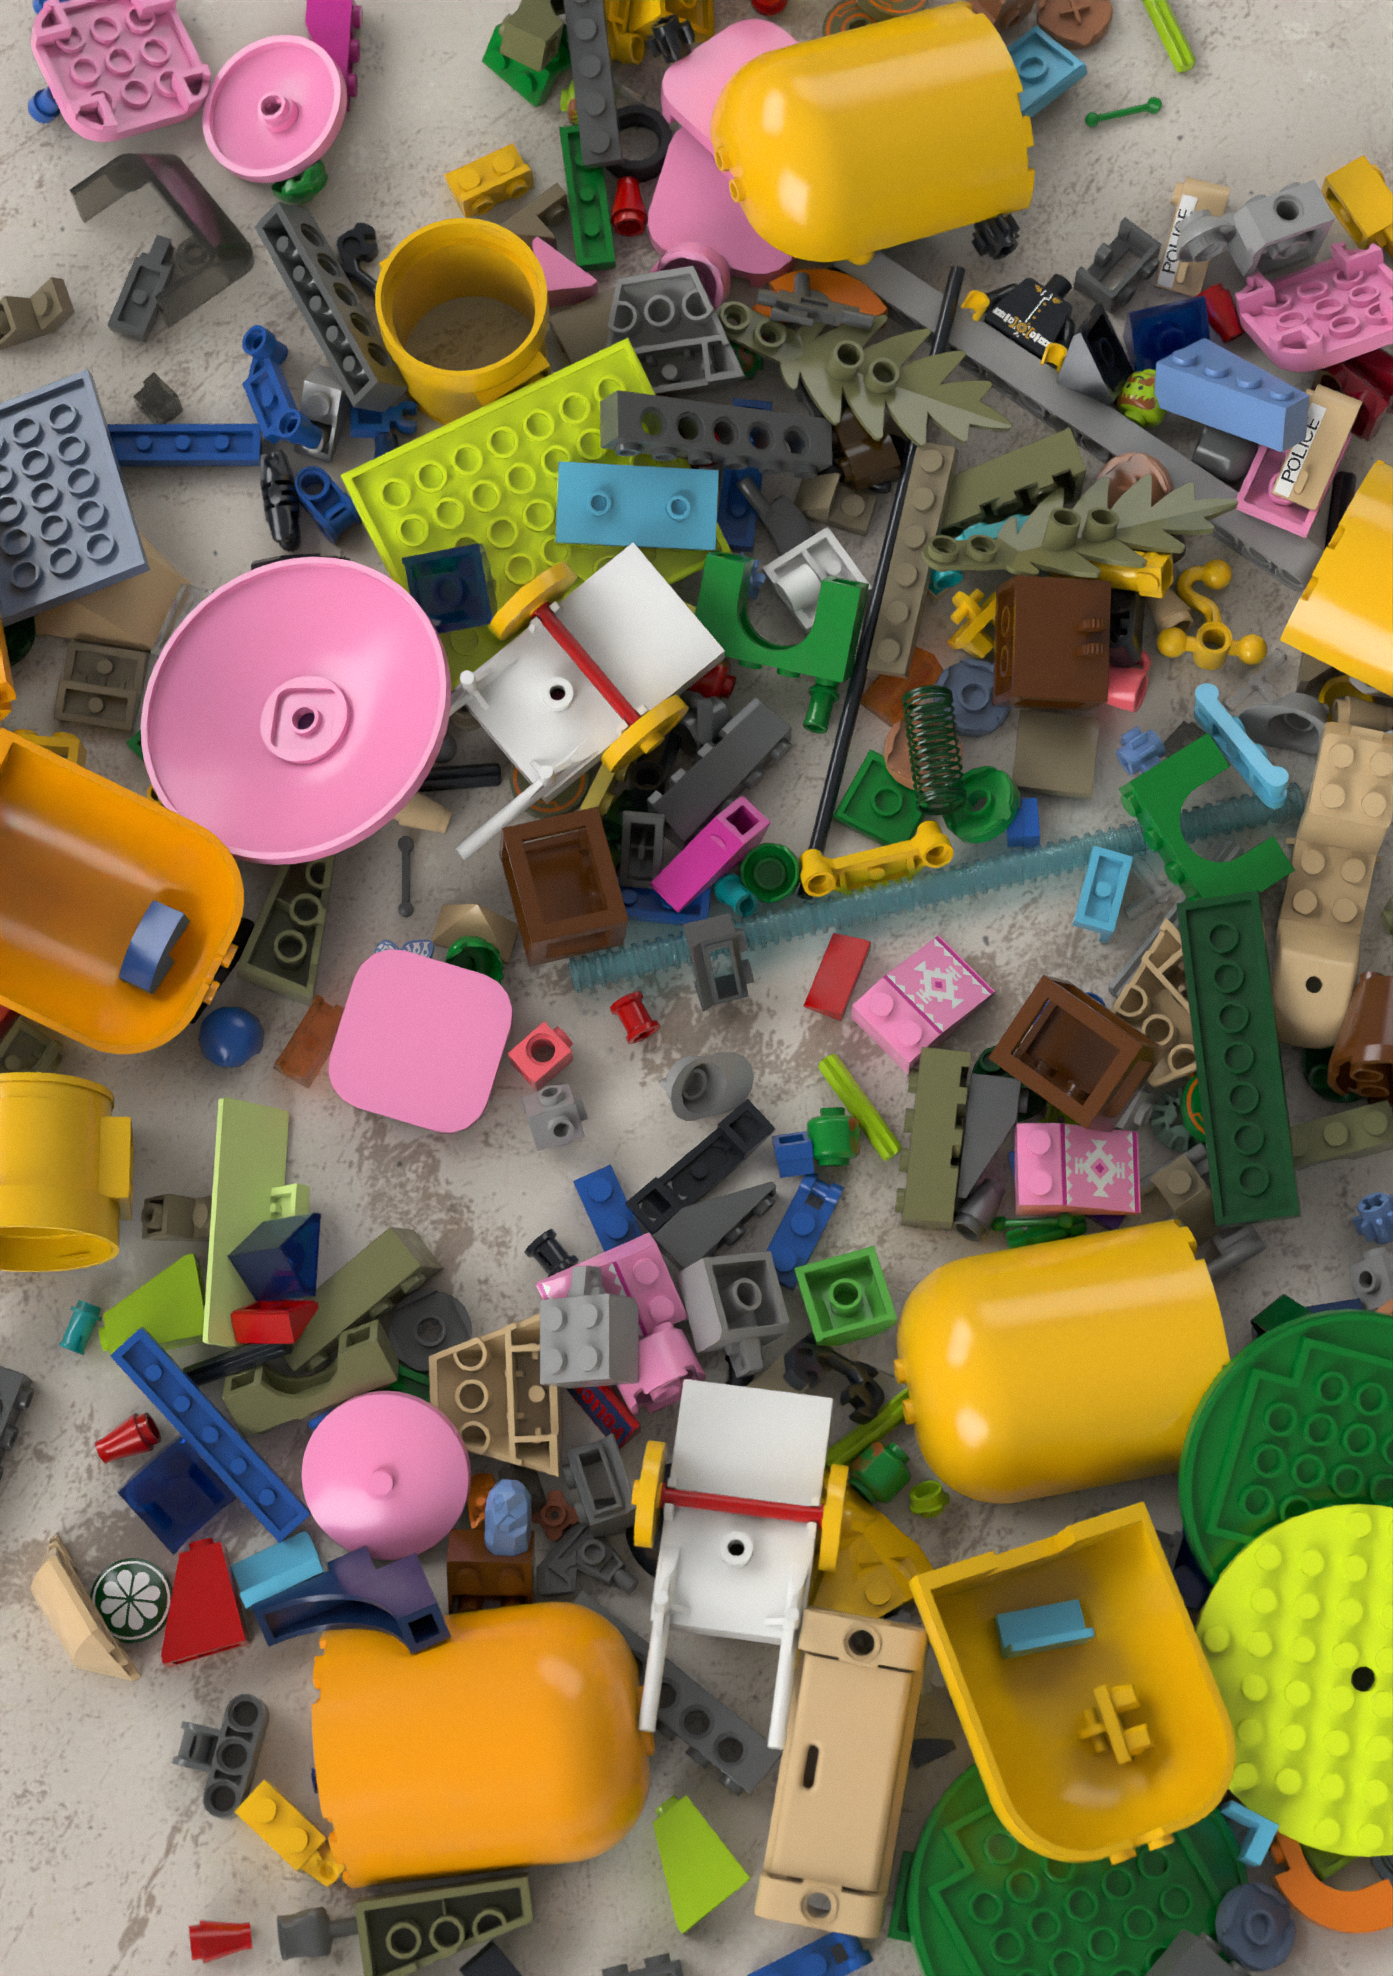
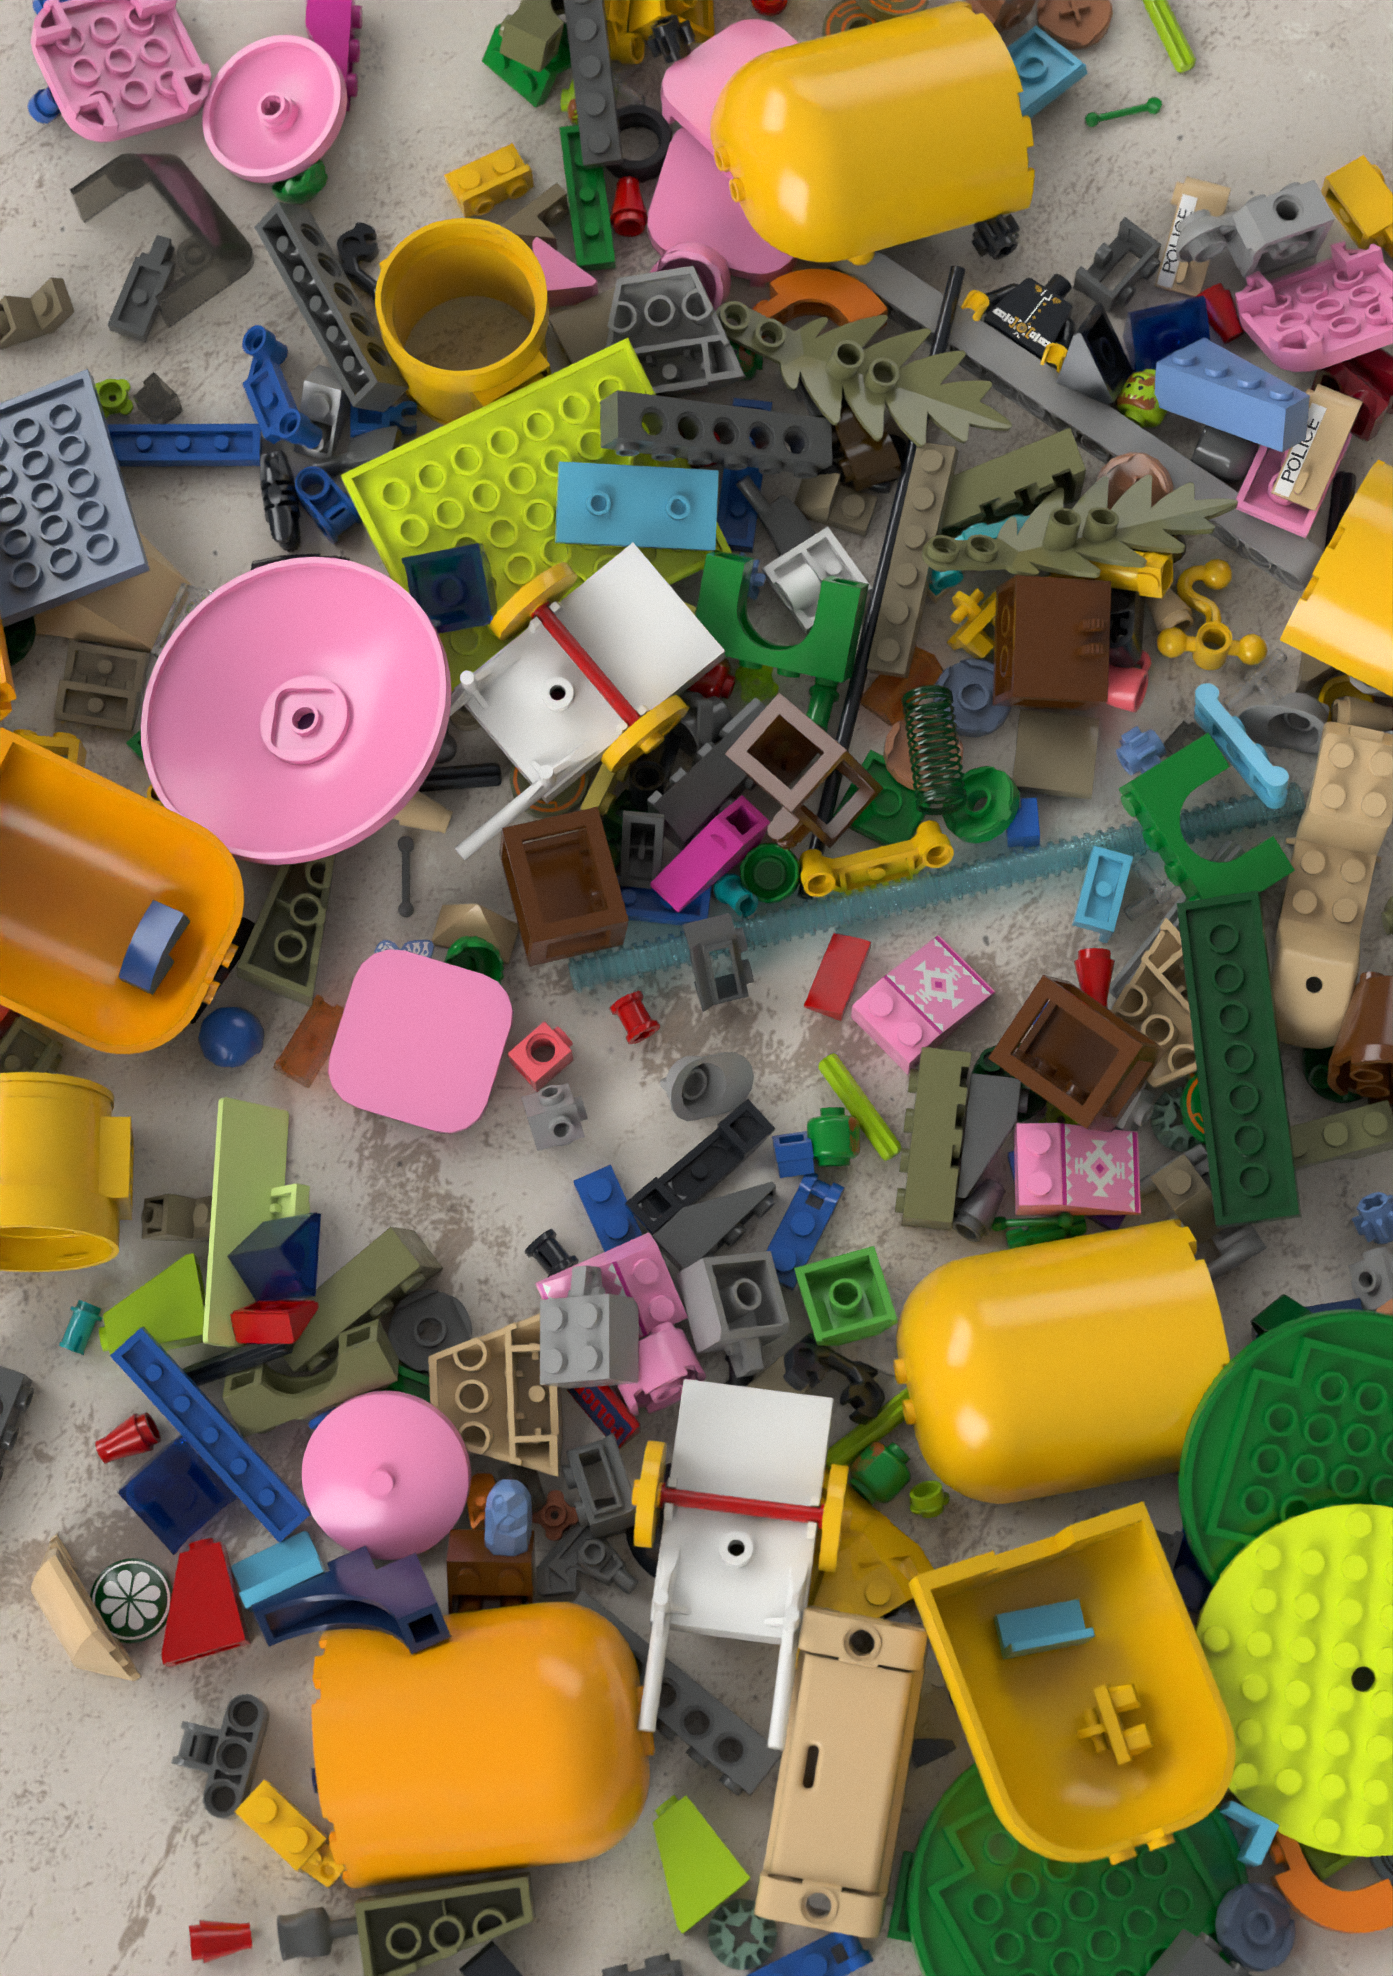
(116, 388): none -> lime plate
(363, 449): none -> dark grey piece
(721, 1940): none -> sand green gear
(764, 690): none -> clear neon green plate
(777, 751): none -> reddish brown piece
(809, 305): dark grey piece -> none
(1095, 972): none -> red cone

